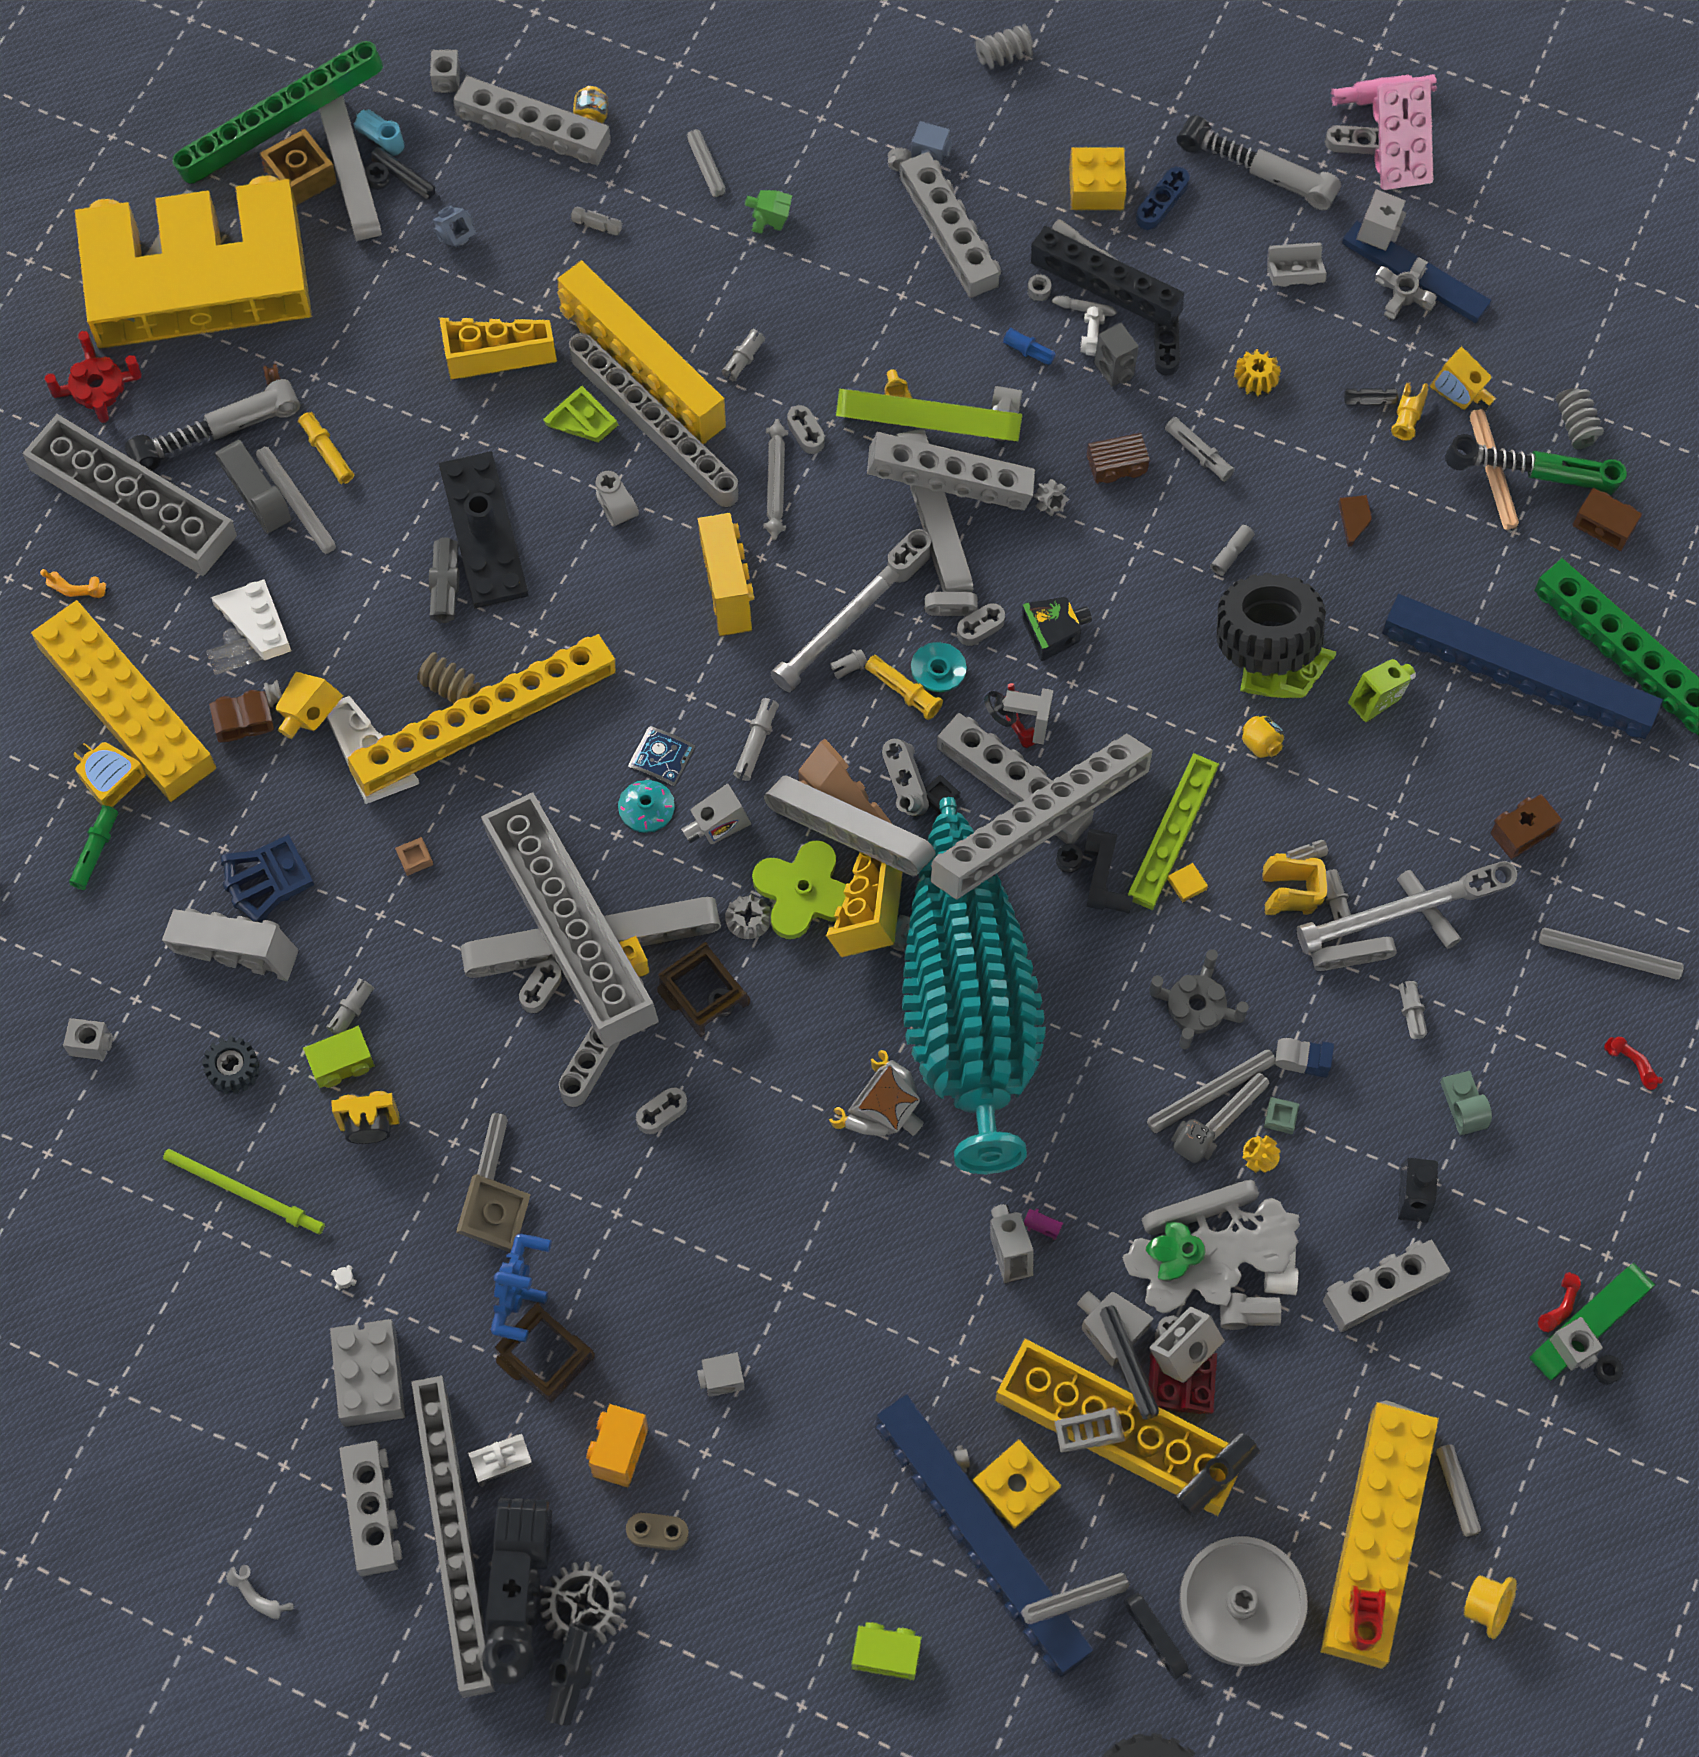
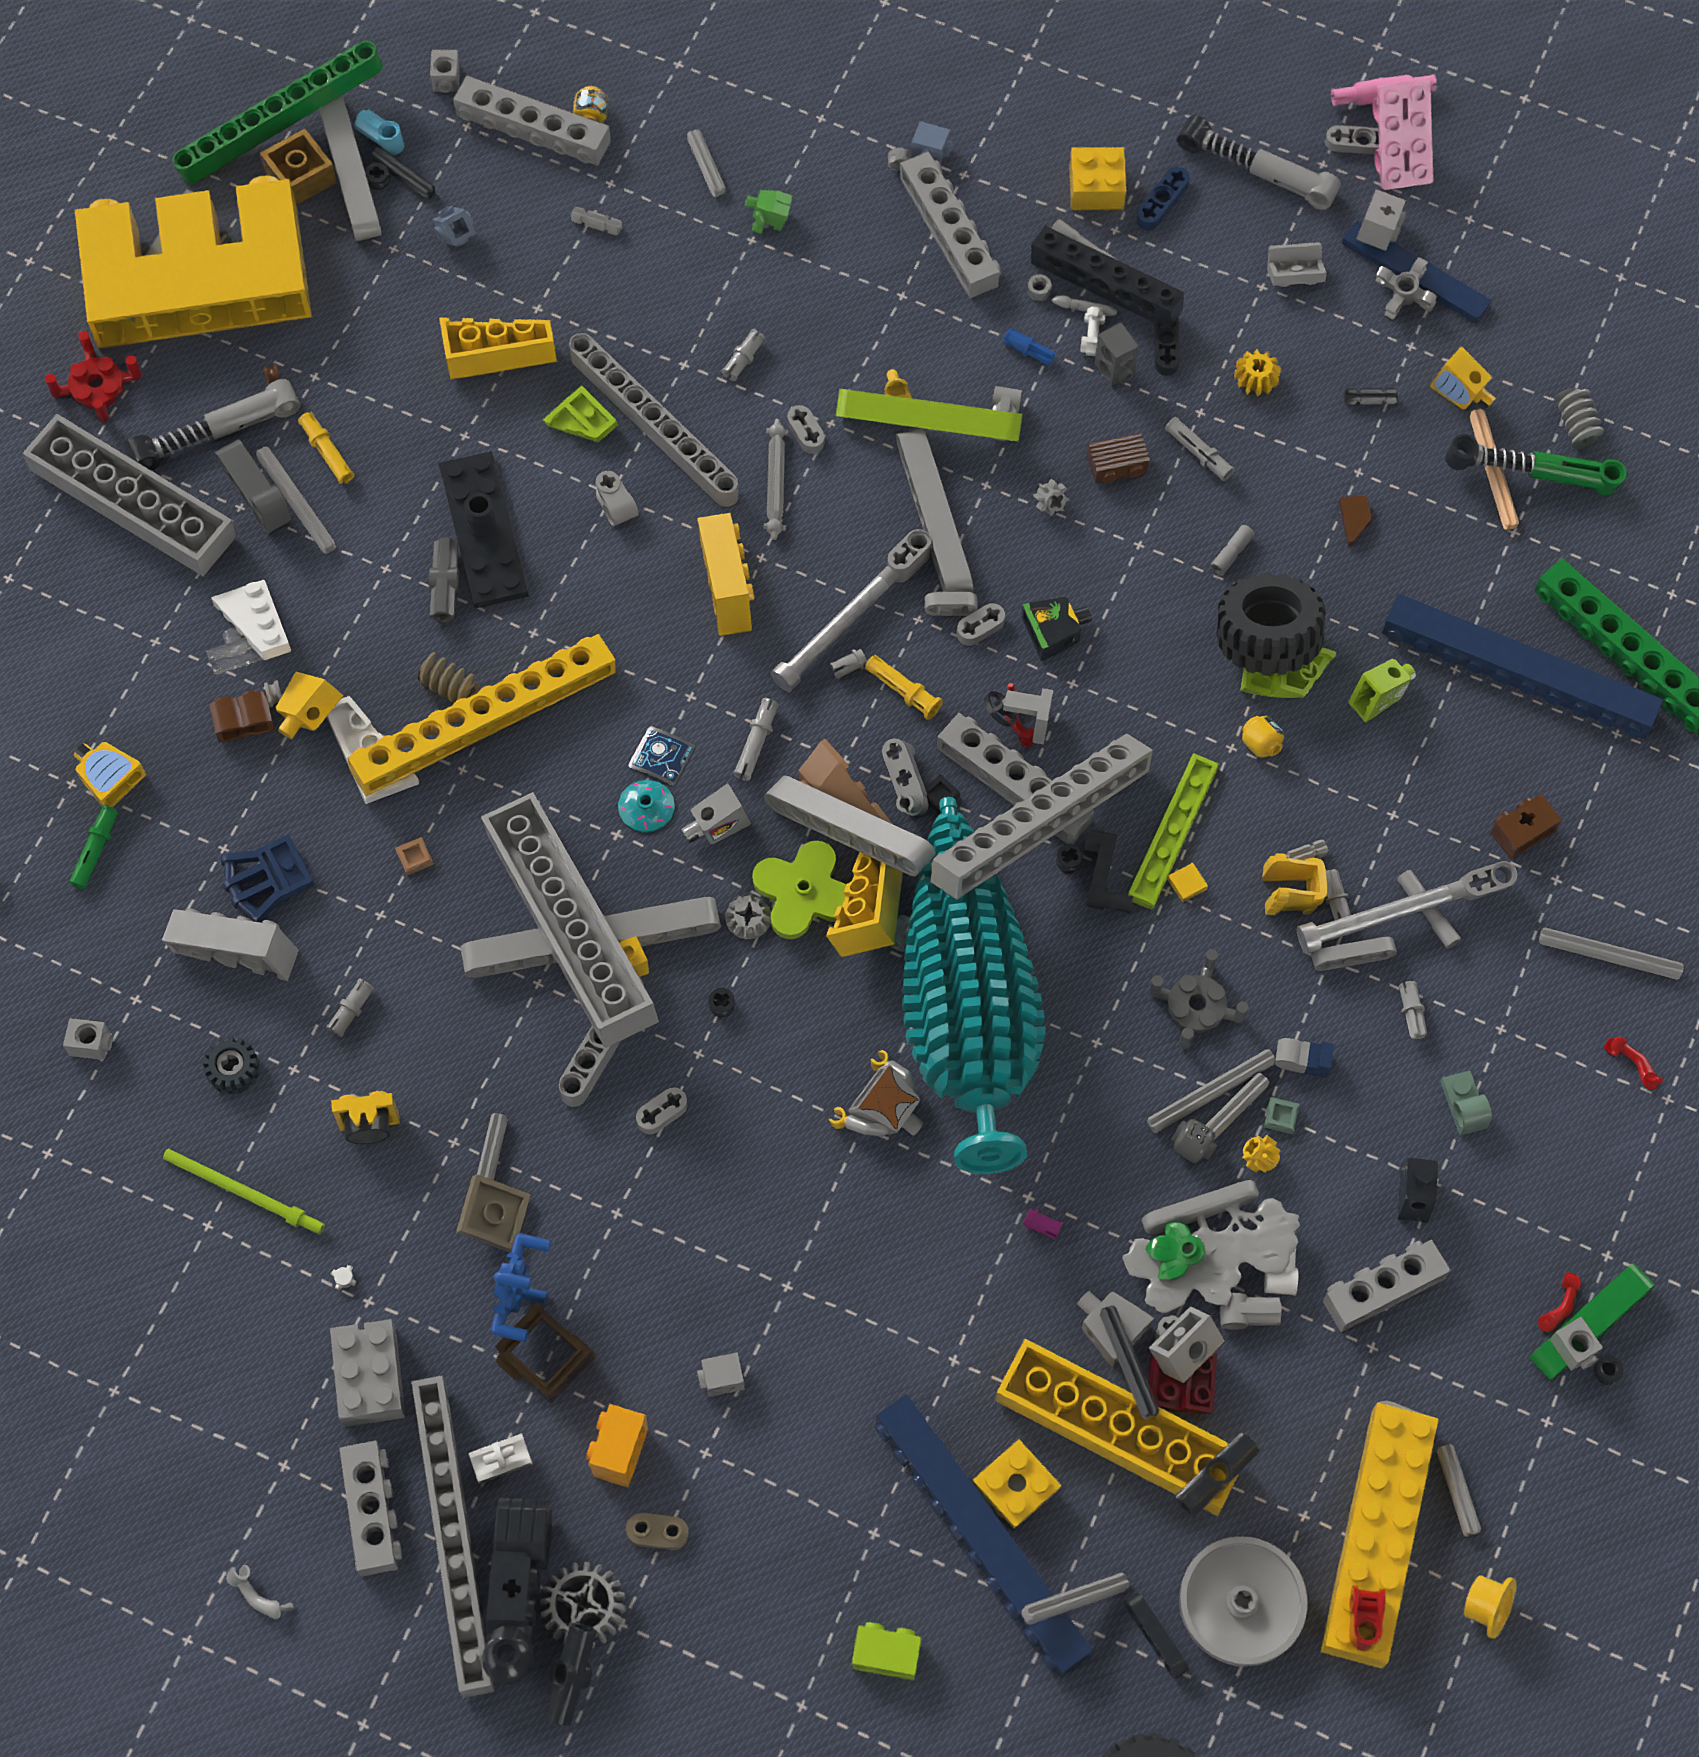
(59, 584): light orange piece -> none
(124, 700): yellow brick -> none
(339, 1057): lime brick -> none
(545, 990): light grey beam -> none
(641, 351): yellow brick -> none
(676, 1000): dark brown piece -> none
(938, 657): teal dish -> none
(950, 471): light grey brick -> none
(962, 1458): light grey piece -> none
(1004, 46): light grey piece -> none
(1011, 1244): light grey torso -> none
(1091, 1441): light grey slope -> none
(1409, 413): yellow piece -> none
(1607, 519): reddish brown brick -> none

